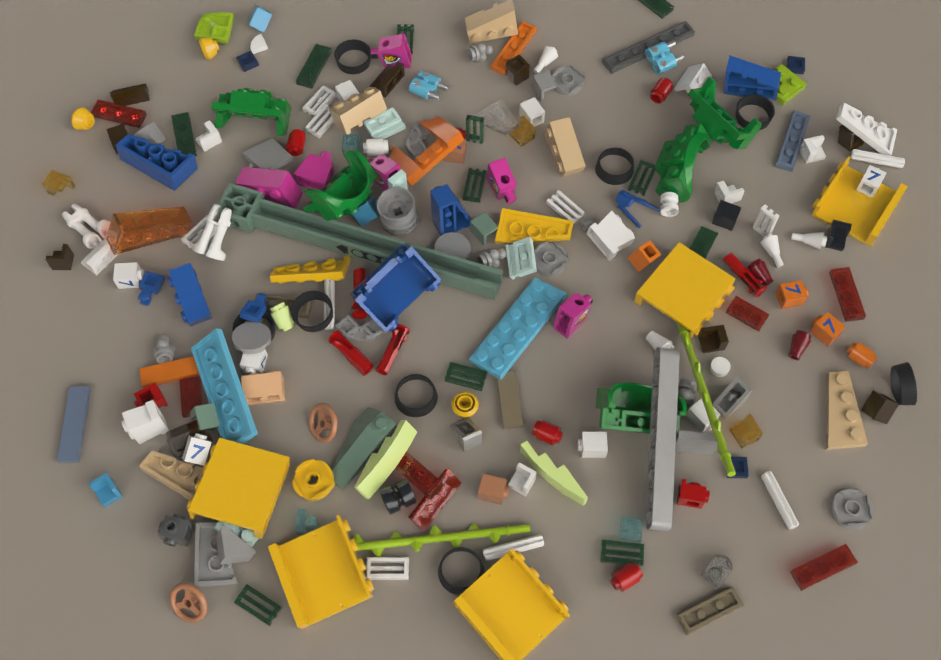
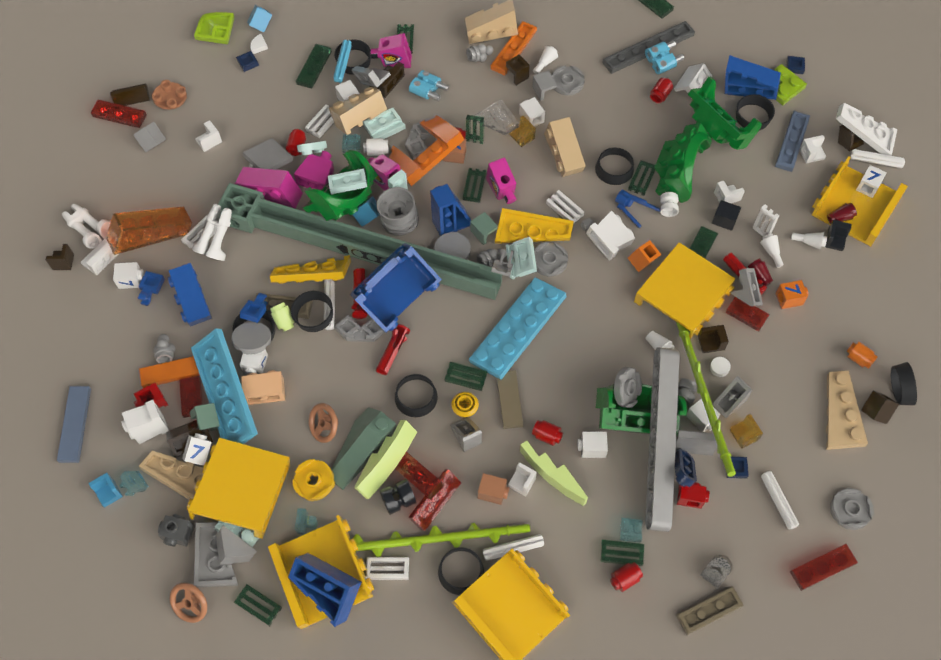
(57, 182): clear yellow panel -> none
(82, 119): yellow cone -> none
(116, 134): dark brown panel -> none
(133, 482): none -> clear light blue tile
(156, 161): blue wedge -> none
(169, 95): none -> nougat dish
(184, 133): clear green tile -> none
(208, 47): yellow cone -> none
(252, 105): green piece -> none
(307, 148): none -> light aqua plate
(326, 586): none -> blue wedge
(327, 99): white tile -> none
(342, 61): none -> medium azure axle
(347, 181): none -> light aqua plate
(351, 352): red piece -> none
(371, 77): none -> light grey panel
(503, 267): none -> light grey arm
(575, 308): dark pink torso -> none
(627, 387): none -> light grey tile
(685, 468): none -> dark blue plate
(750, 293): none -> light grey slope
(799, 344): dark red cone -> none
(827, 328): orange brick -> none
(843, 213): none -> dark red cone
(847, 294): clear red plate -> none

